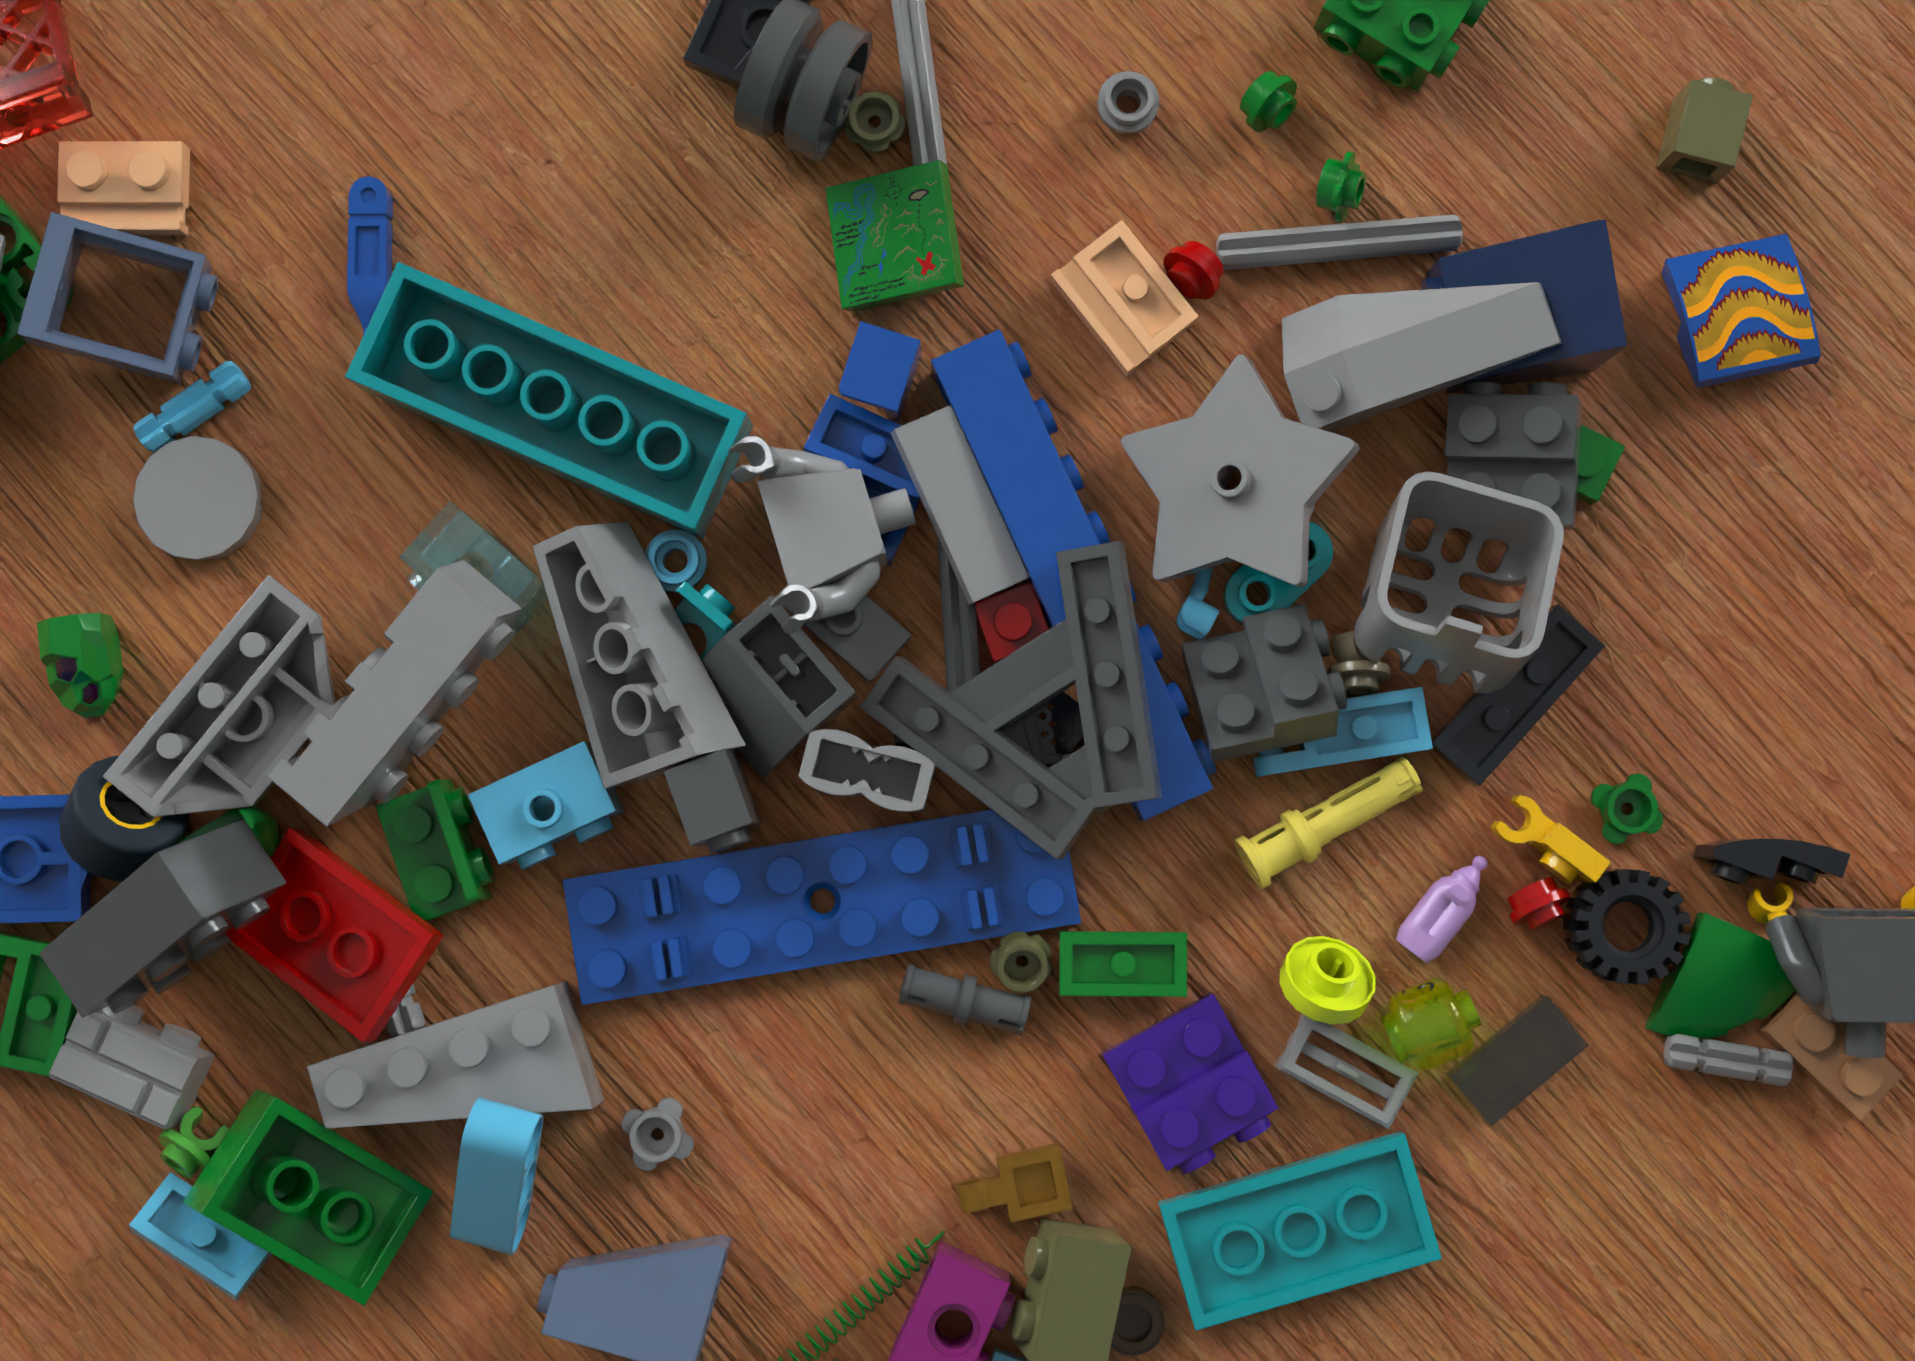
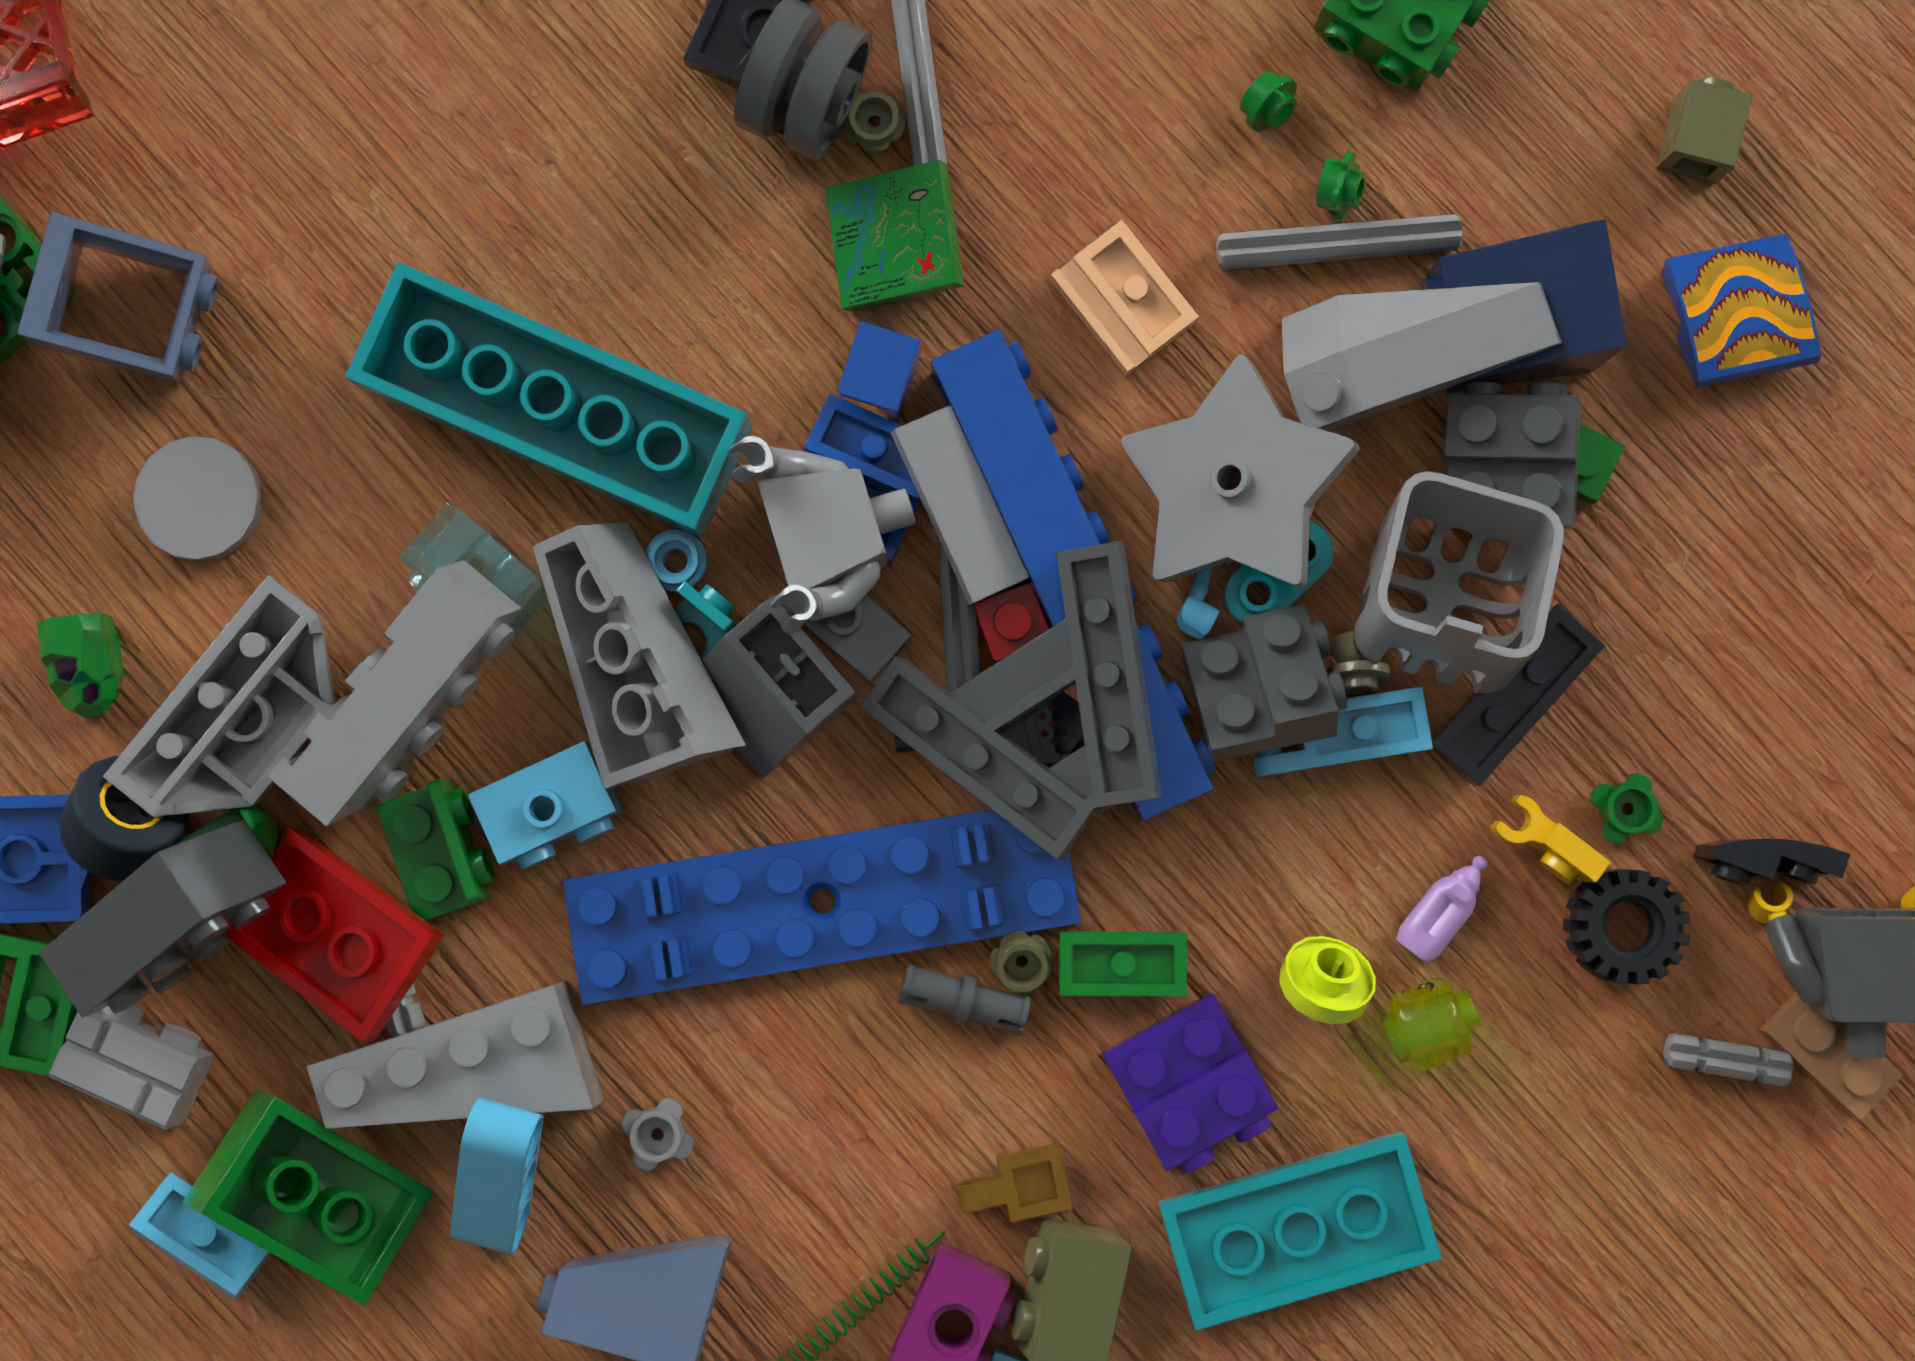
(126, 185): light nougat plate -> none
(186, 1152): bright green plate -> none
(192, 406): medium azure axle -> none
(368, 245): blue piece -> none
(714, 801): dark grey brick -> none
(884, 774): light grey brick -> none
(1132, 85): light grey plate -> none
(1138, 1322): dark brown tile -> none
(1194, 270): red plate -> none
(1297, 1043): light grey tile -> none
(1303, 834): light yellow pin -> none
(1517, 1060): clear smoke tile -> none
(1538, 904): red plate -> none
(1719, 983): green brick -> none

